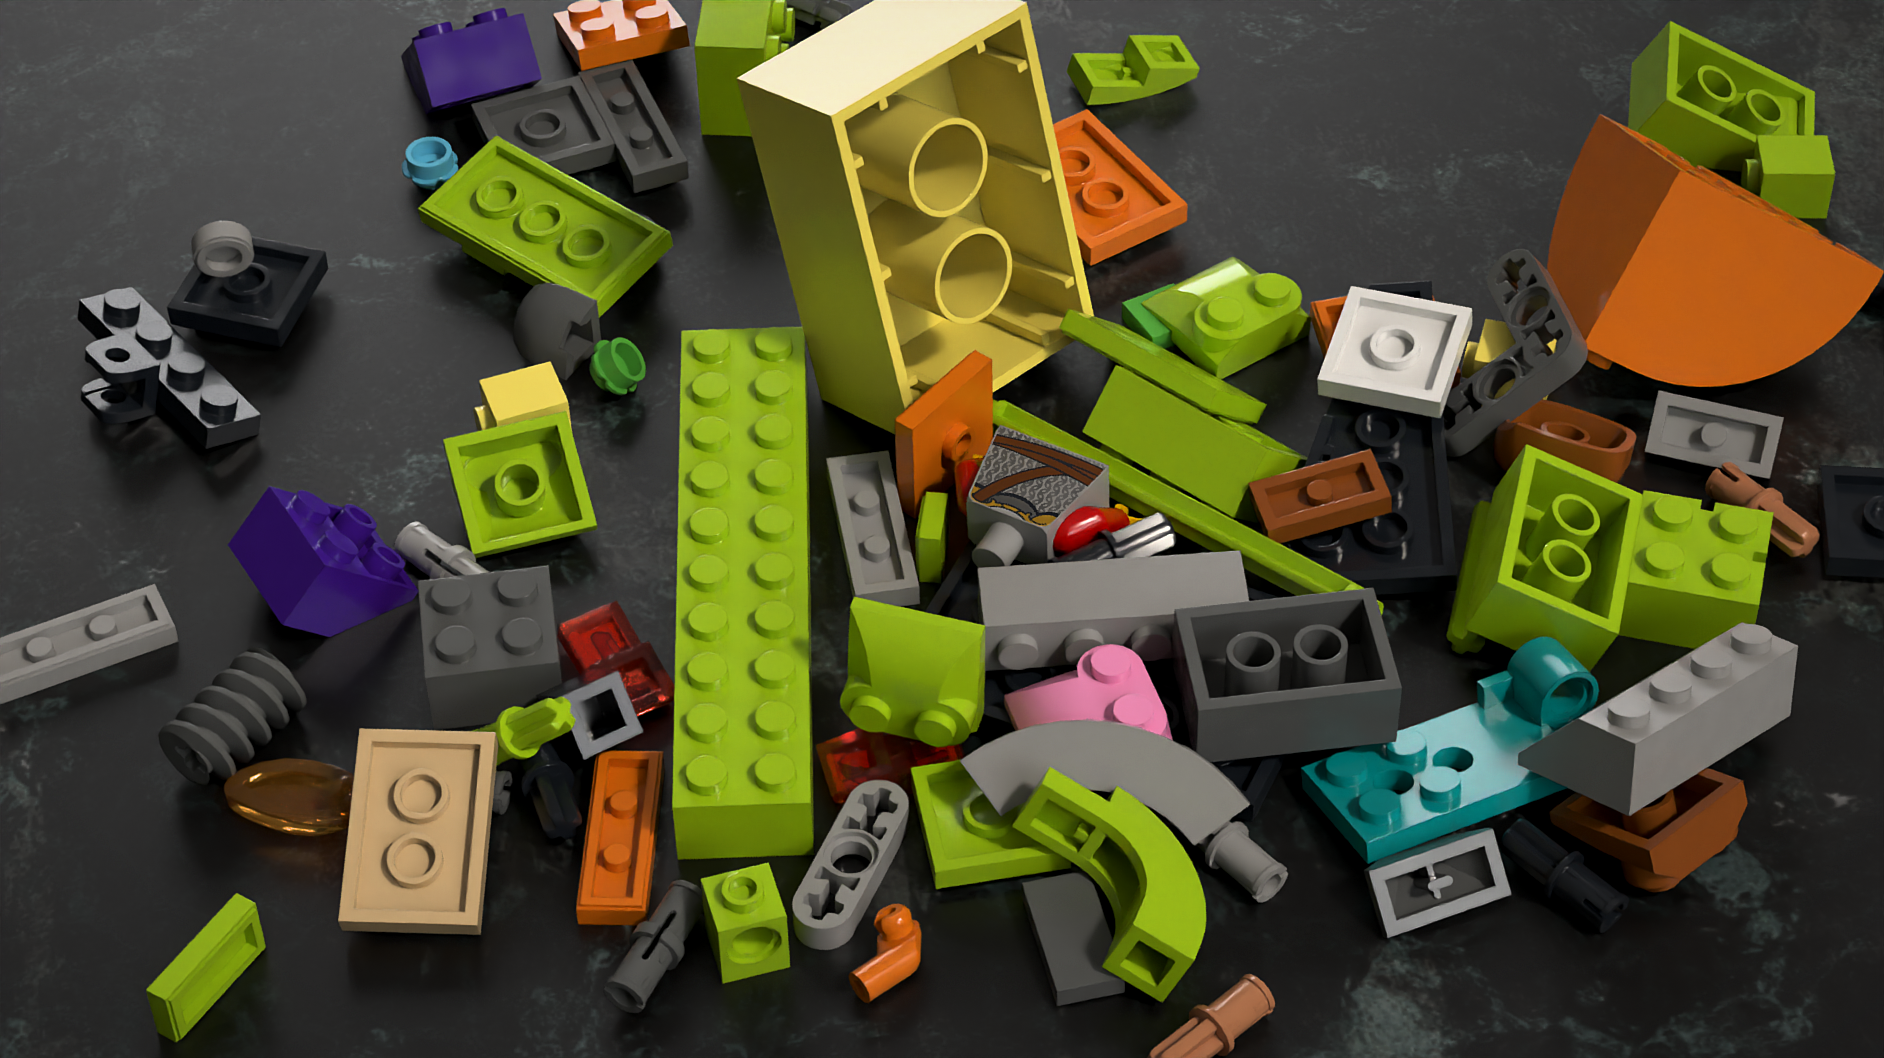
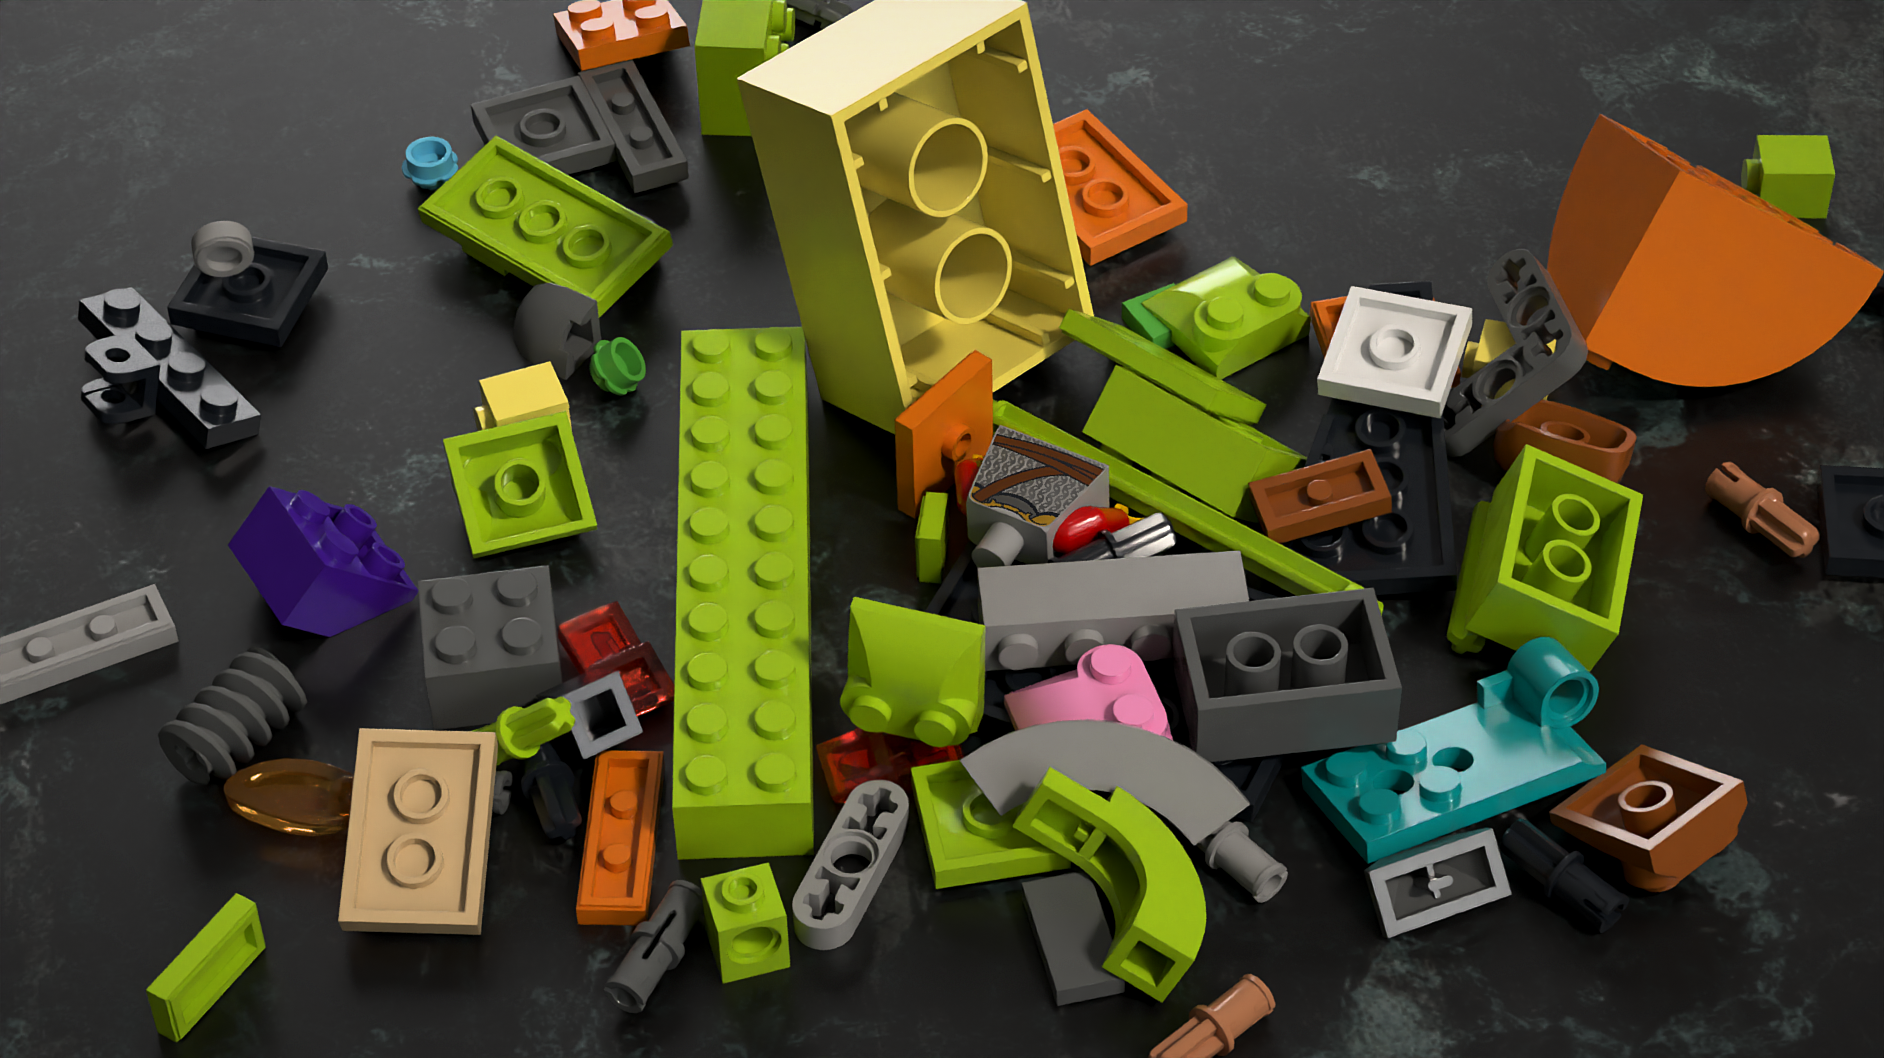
(427, 551): light grey pin -> none
(472, 62): dark purple slope -> none
(872, 529): light grey plate -> none
(896, 953): orange arm -> none
(1143, 69): lime slope -> none
(1672, 721): light grey slope -> none
(1694, 570): lime piece -> none
(1711, 100): lime slope -> none
(1714, 434): light grey plate -> none

